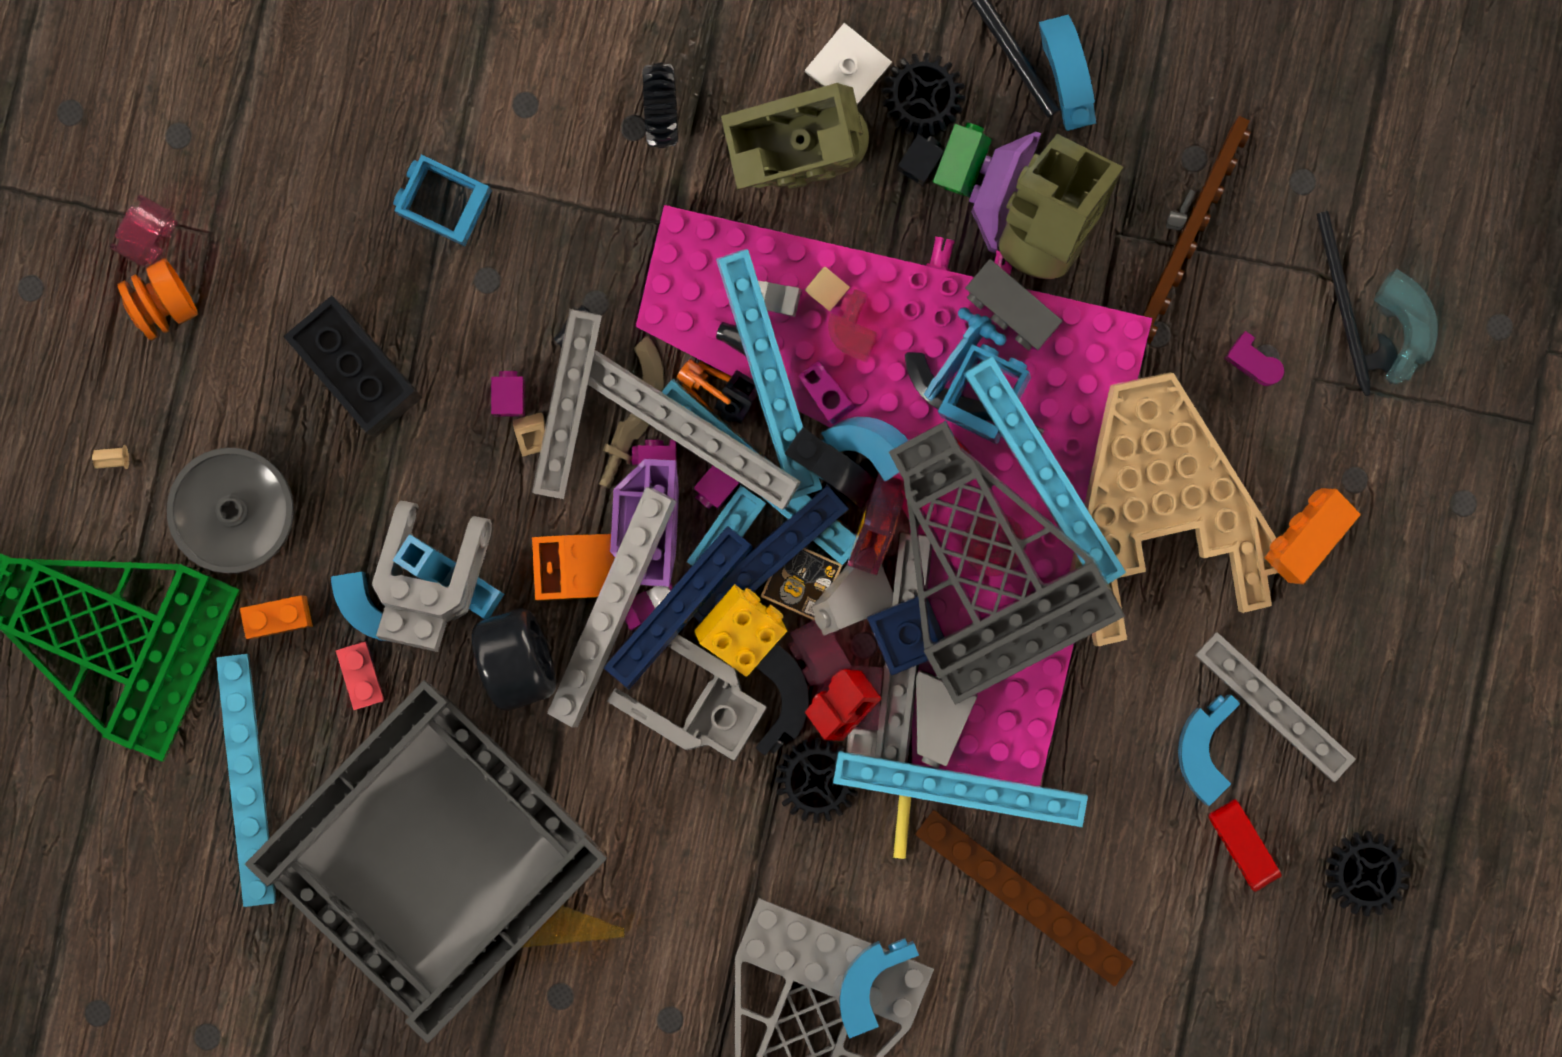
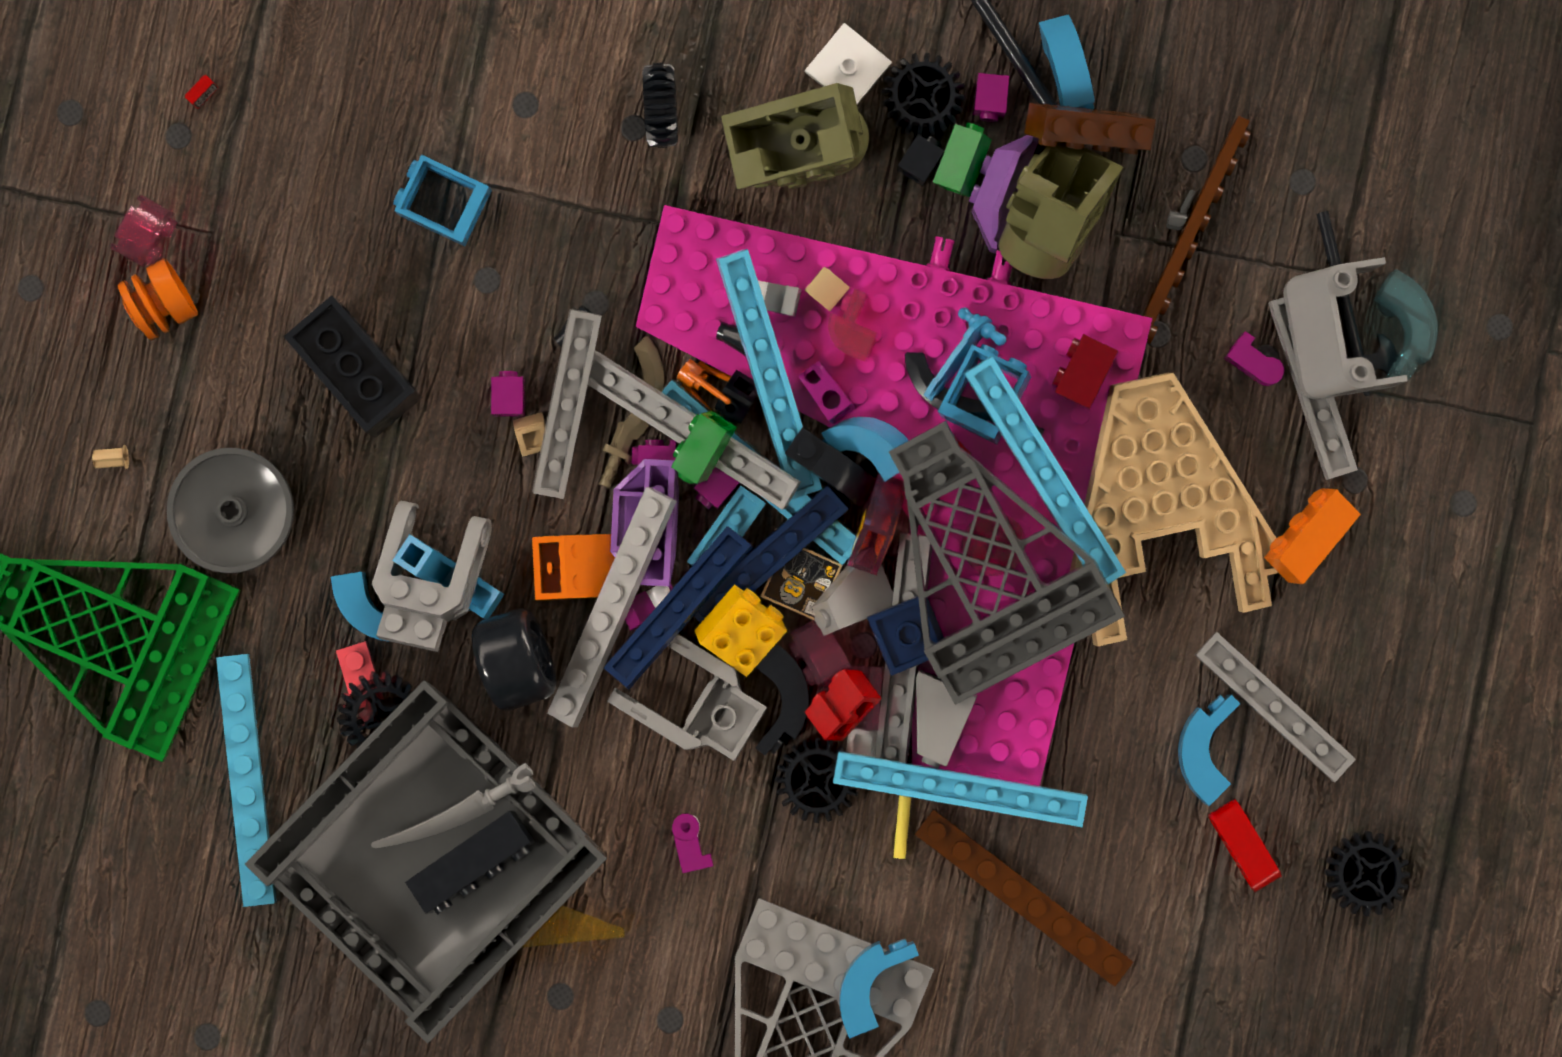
(201, 91): none -> red tile
(276, 617): orange brick -> none
(367, 718): none -> black gear
(464, 811): none -> light grey sword
(470, 862): none -> black brick
(689, 851): none -> magenta leg
(702, 447): none -> green brick
(991, 96): none -> magenta brick
(1012, 306): dark grey brick -> none
(1085, 371): none -> dark red brick
(1089, 126): none -> reddish brown brick
(1319, 334): none -> light grey windscreen
(1320, 414): none -> light grey plate

